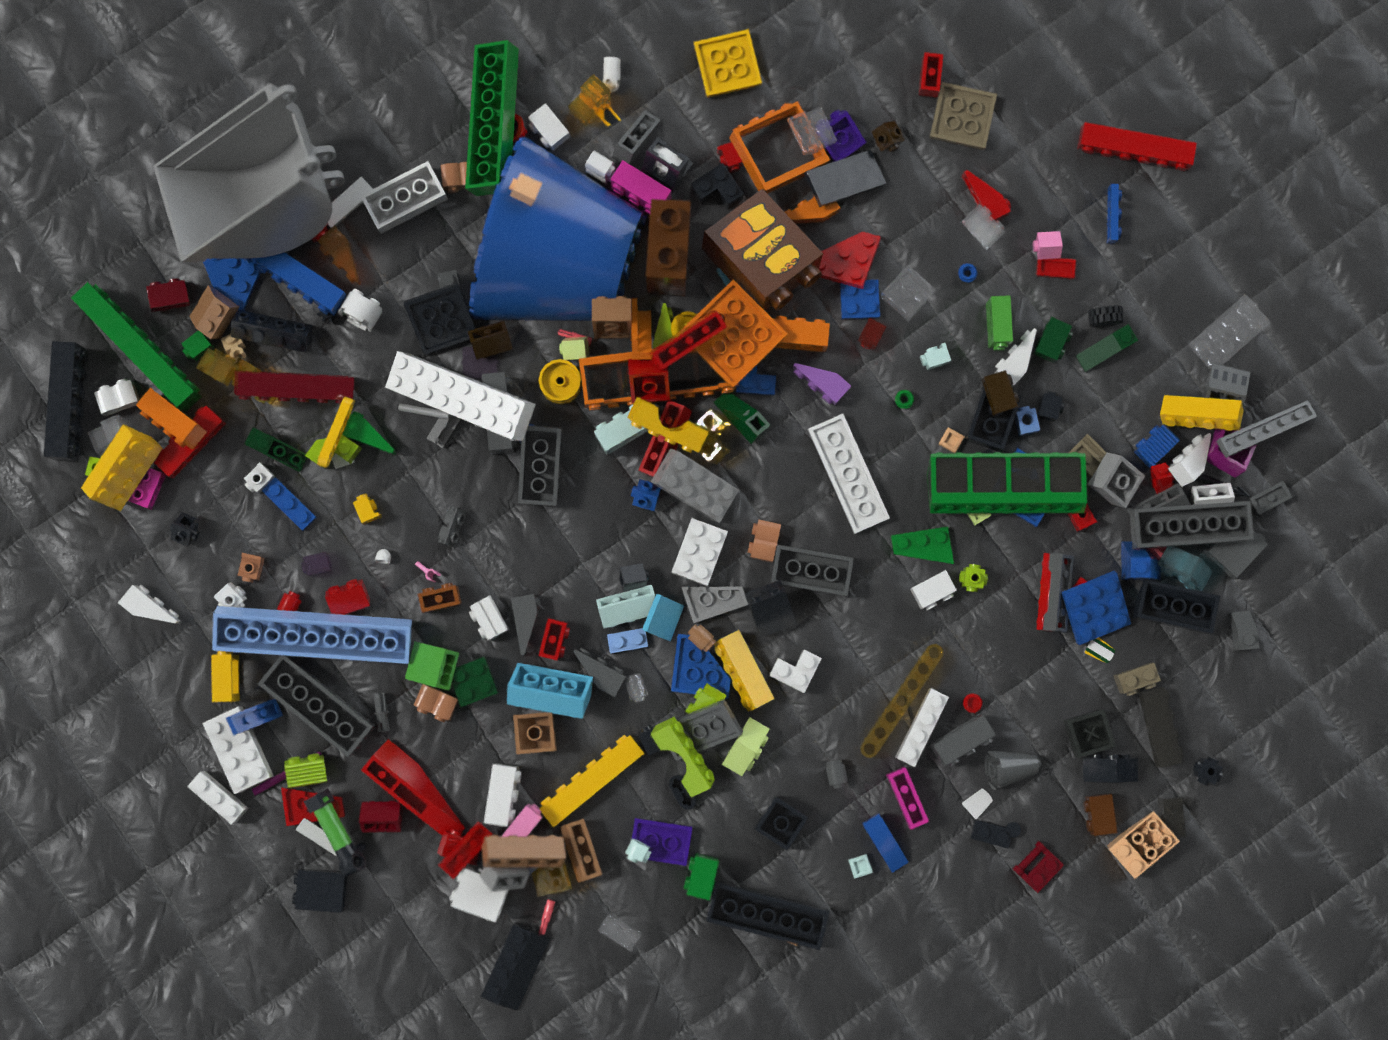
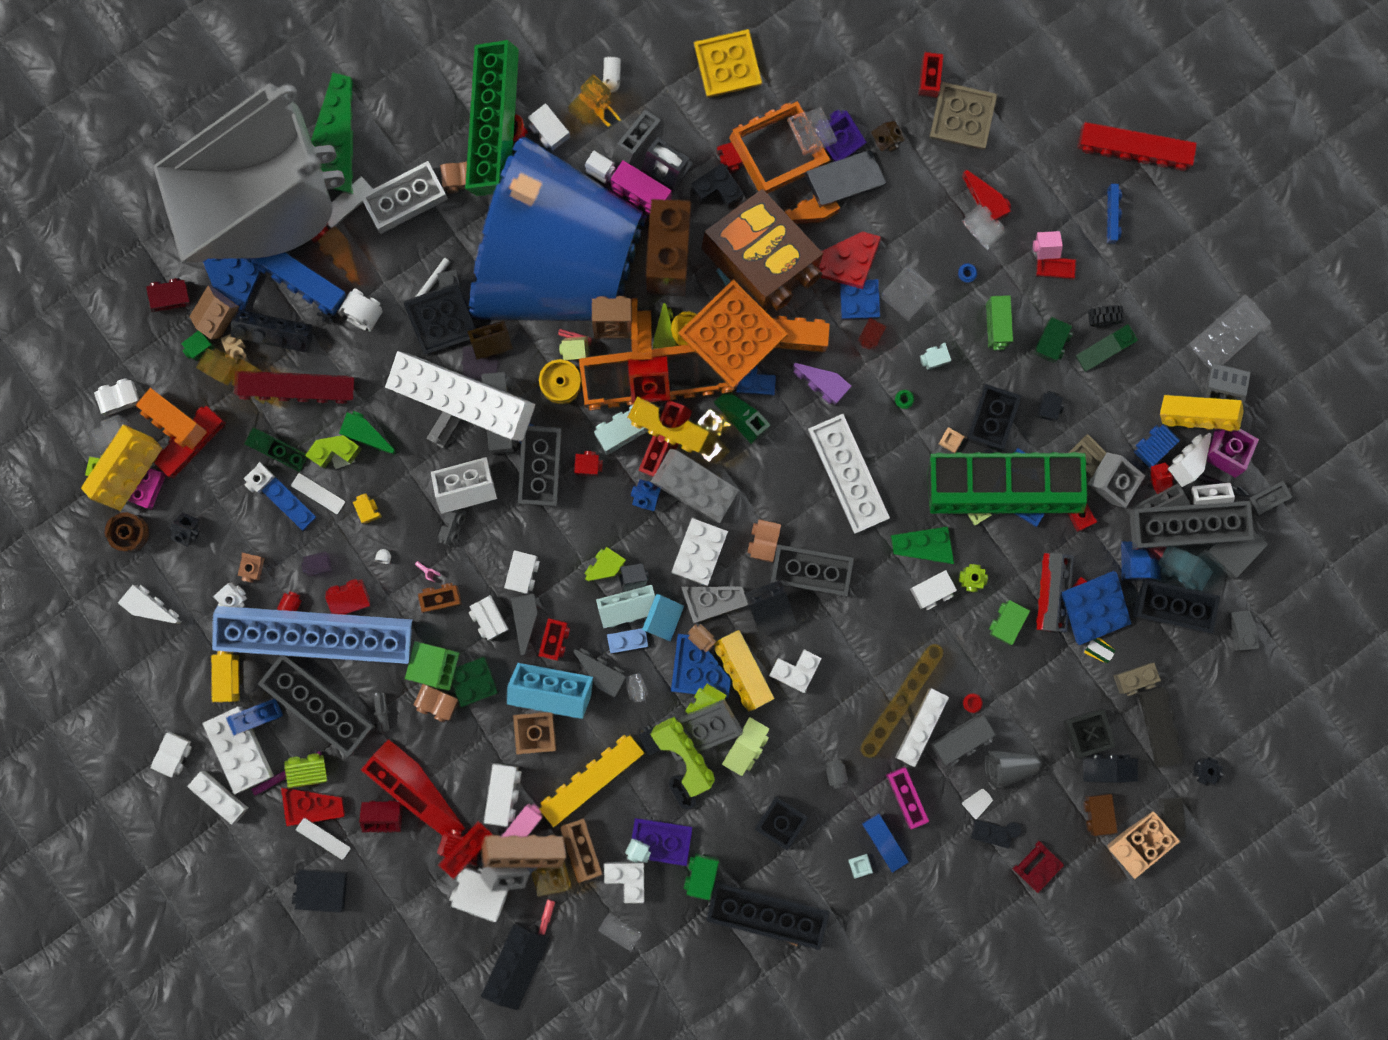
(65, 401): black brick -> none
(126, 521): none -> reddish brown brick
(136, 347): green brick -> none
(171, 754): none -> white brick
(318, 493): none -> white sticker
(335, 432): yellow beam -> none
(336, 130): none -> green wing
(349, 857): piece -> none
(424, 411): light grey bar -> none
(434, 277): none -> white bar
(463, 485): none -> white brick
(521, 572): none -> white brick
(588, 464): none -> red brick
(607, 565): none -> lime slope
(631, 875): none -> white brick
(687, 340): red brick -> none
(1000, 392): dark brown brick -> none
(1008, 622): none -> bright green brick
(1019, 357): white slope -> none
(1023, 429): medium blue brick -> none
(1266, 429): plate -> none

